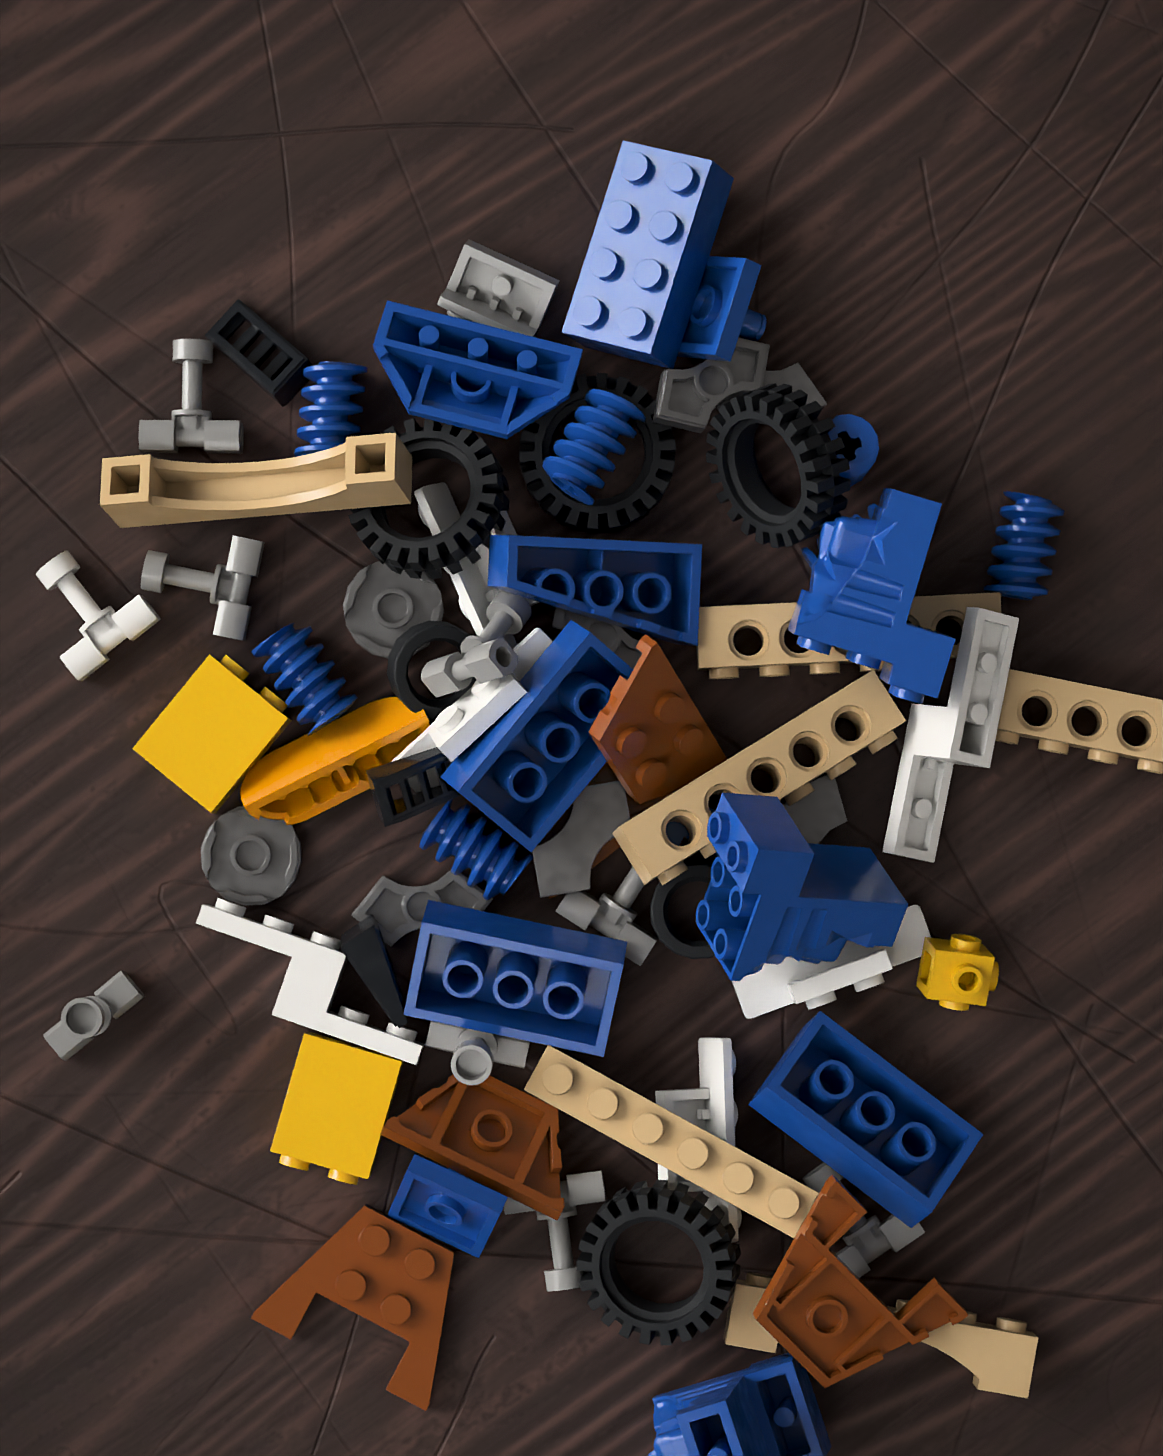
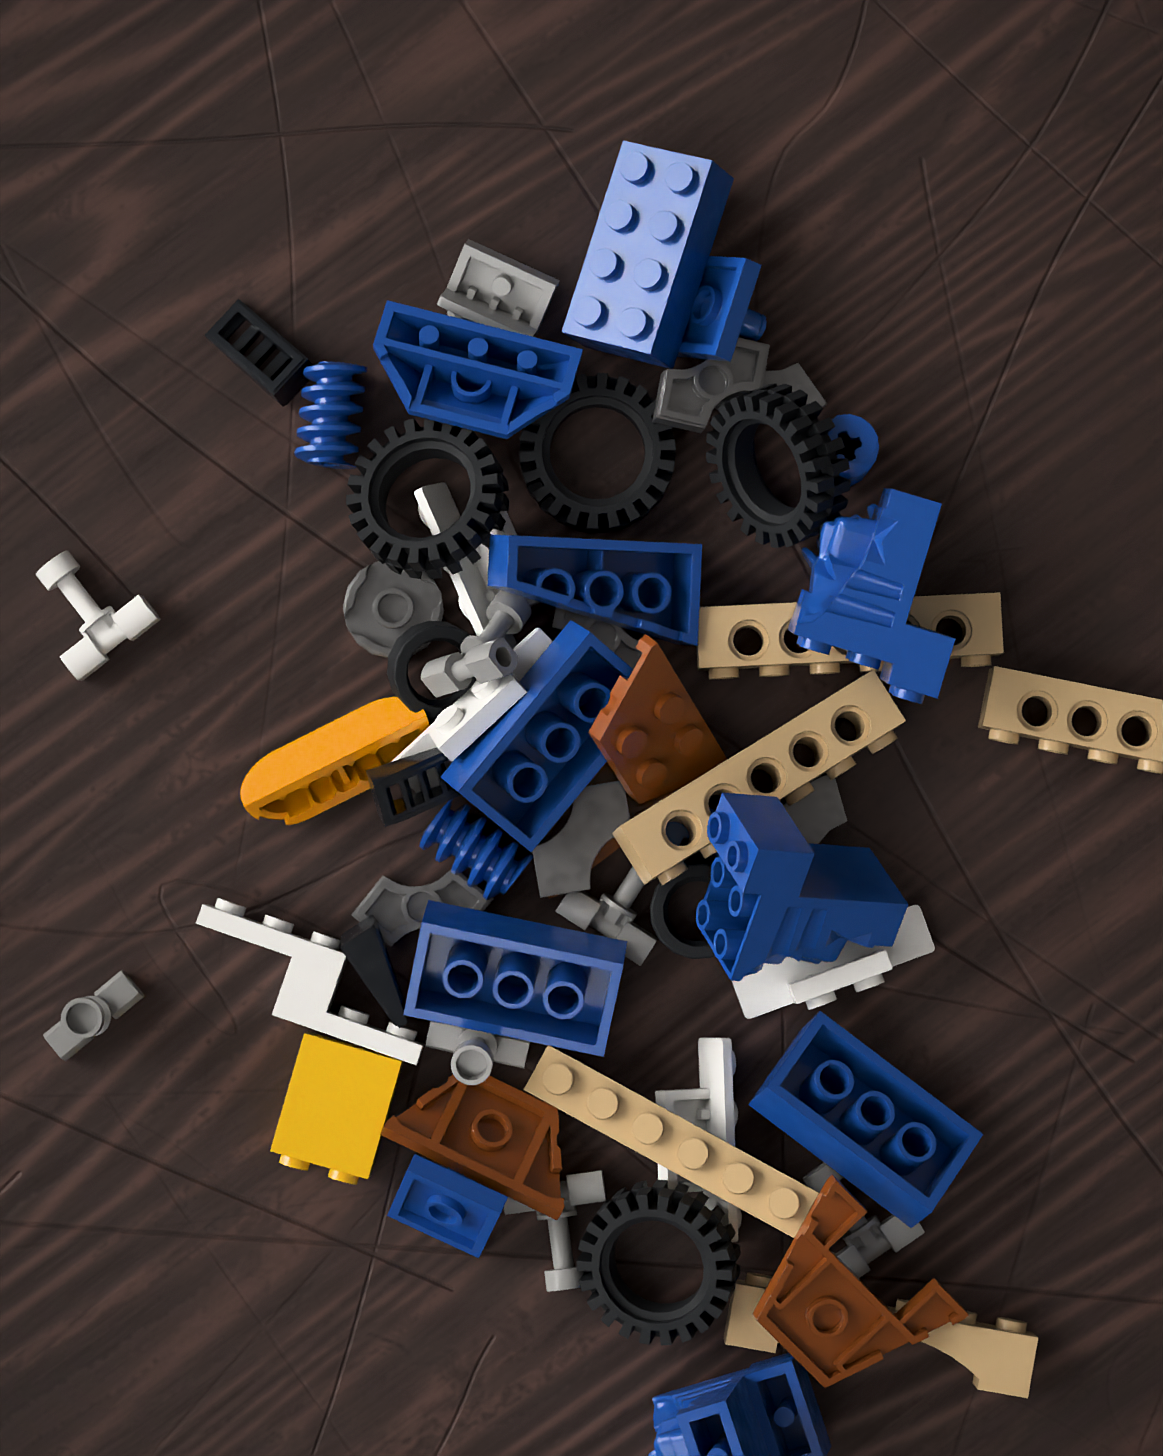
(191, 424): light grey bar -> none
(213, 732): yellow brick -> none
(226, 586): light grey bar -> none
(250, 857): flat silver tile -> none
(305, 676): blue piece -> none
(350, 476): tan arch -> none
(387, 1278): dark orange wing -> none
(590, 442): blue piece -> none
(951, 734): white bracket -> none
(957, 971): yellow brick -> none
(1024, 546): blue piece -> none

